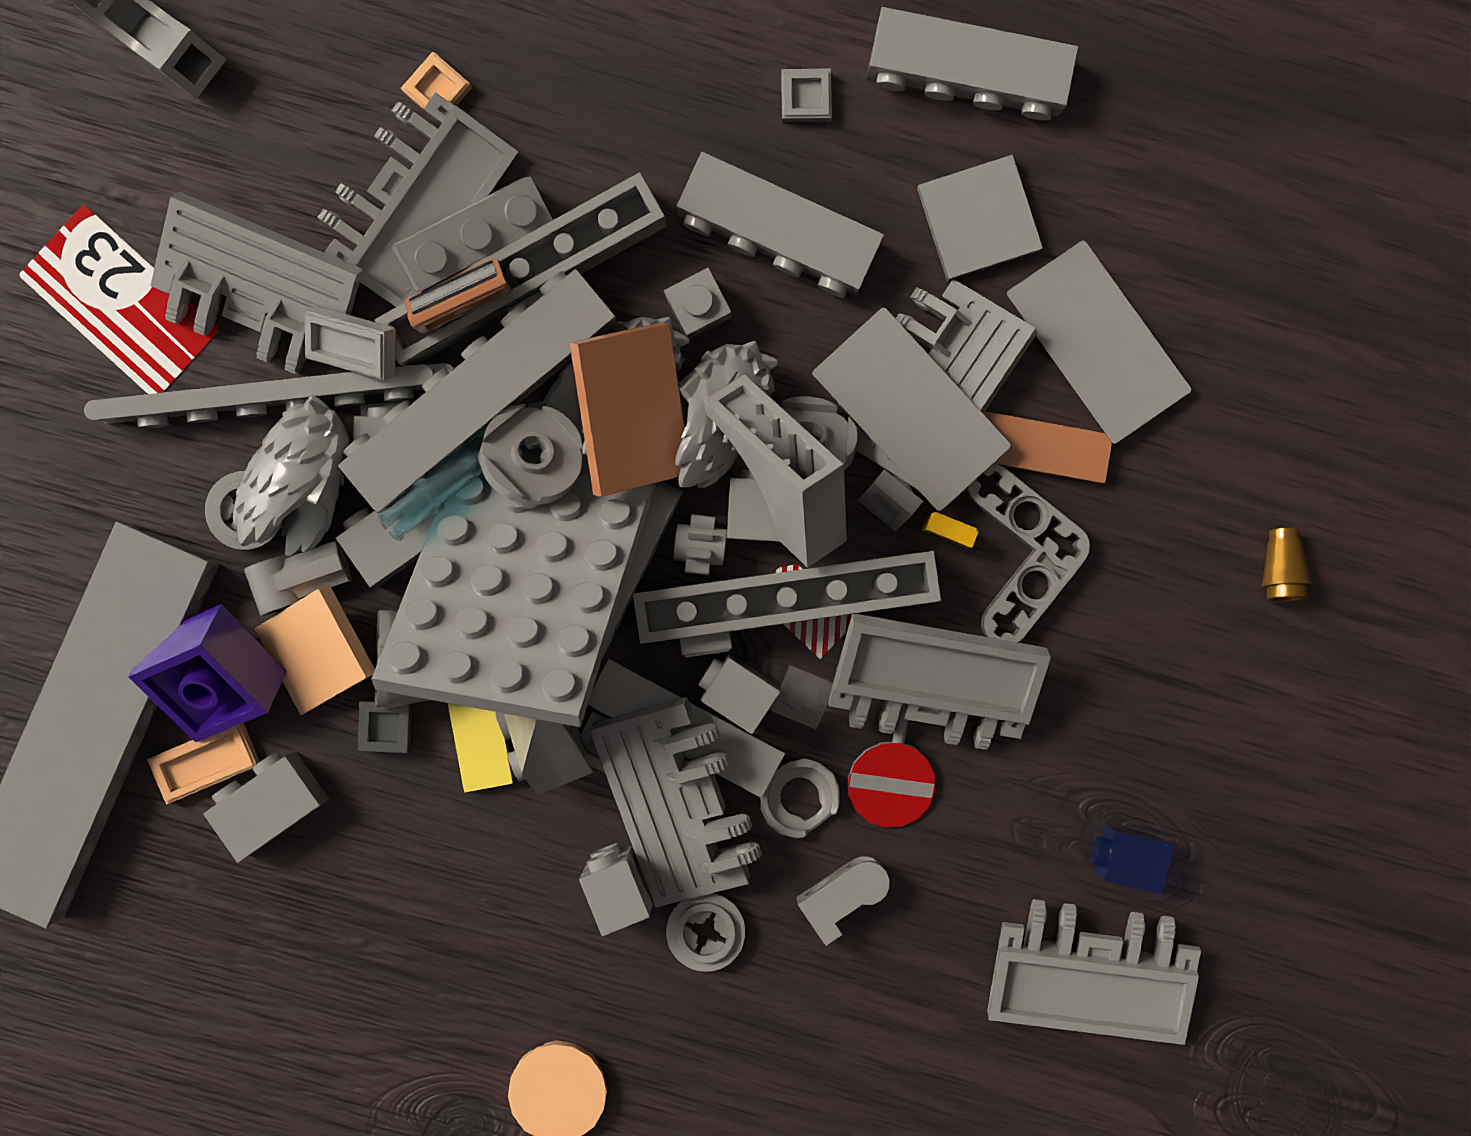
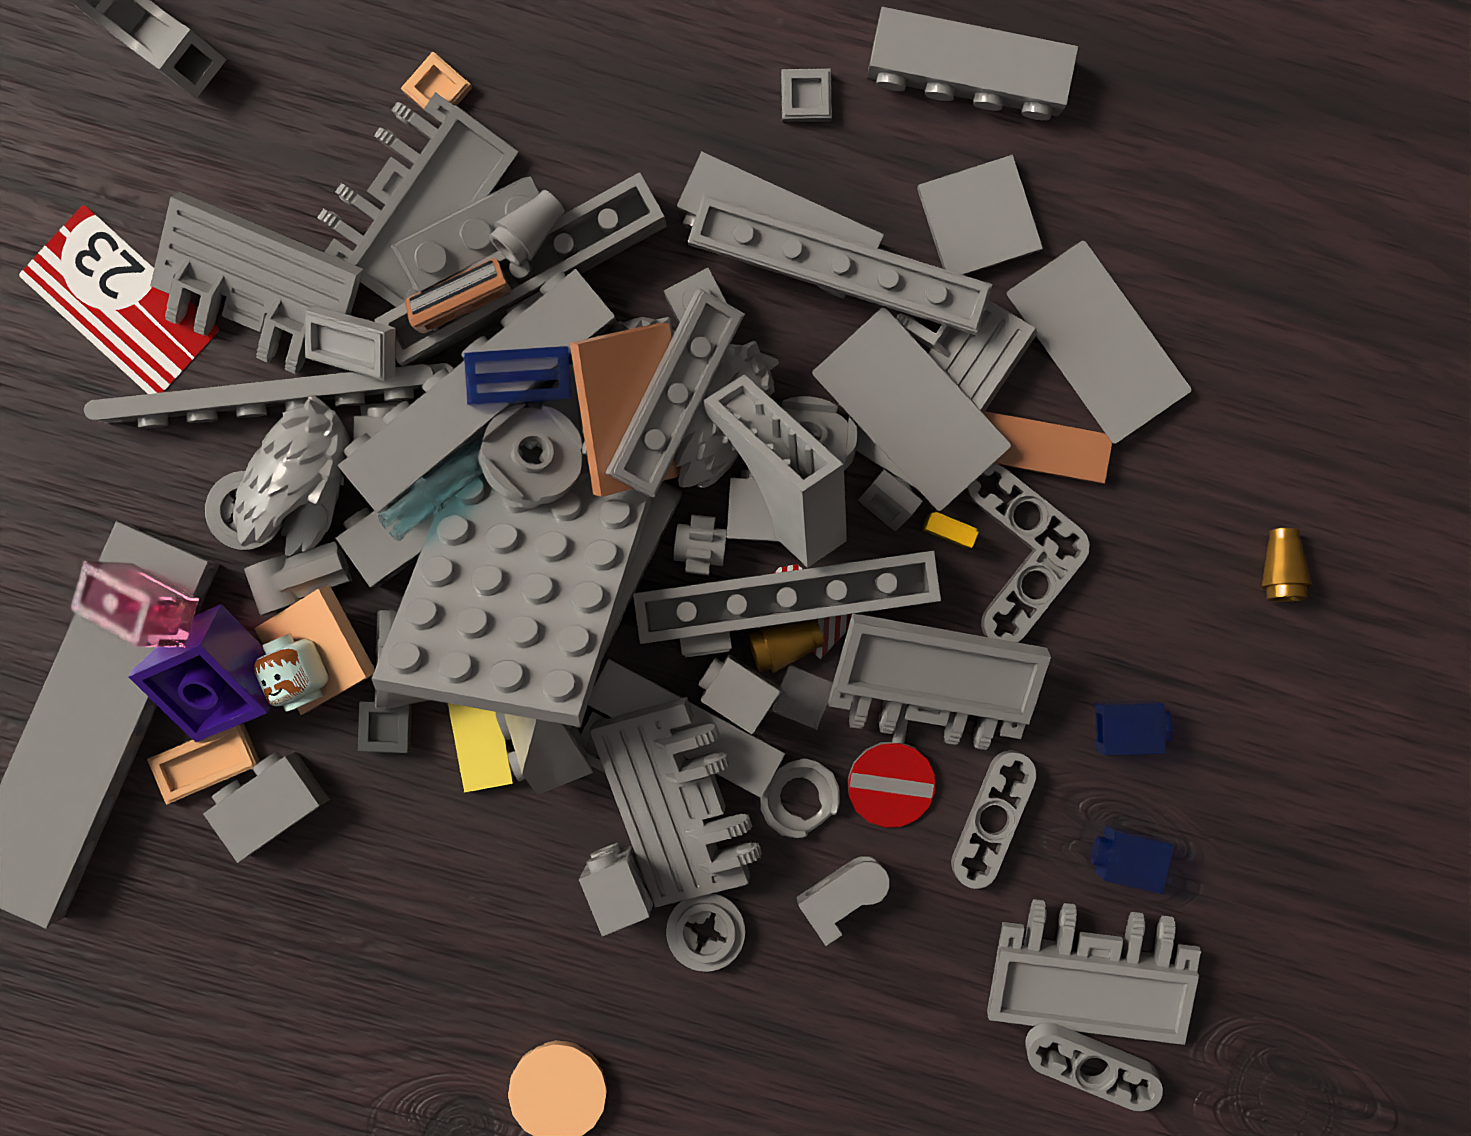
(134, 604): none -> clear pink brick
(291, 672): none -> light aqua head
(525, 229): none -> light grey cone
(561, 373): none -> clear blue tile
(675, 393): none -> light grey tile
(784, 643): none -> pearl gold cone
(839, 264): none -> light grey tile
(969, 848): none -> light grey beam
(1105, 1085): none -> light grey beam
(1132, 727): none -> clear blue brick

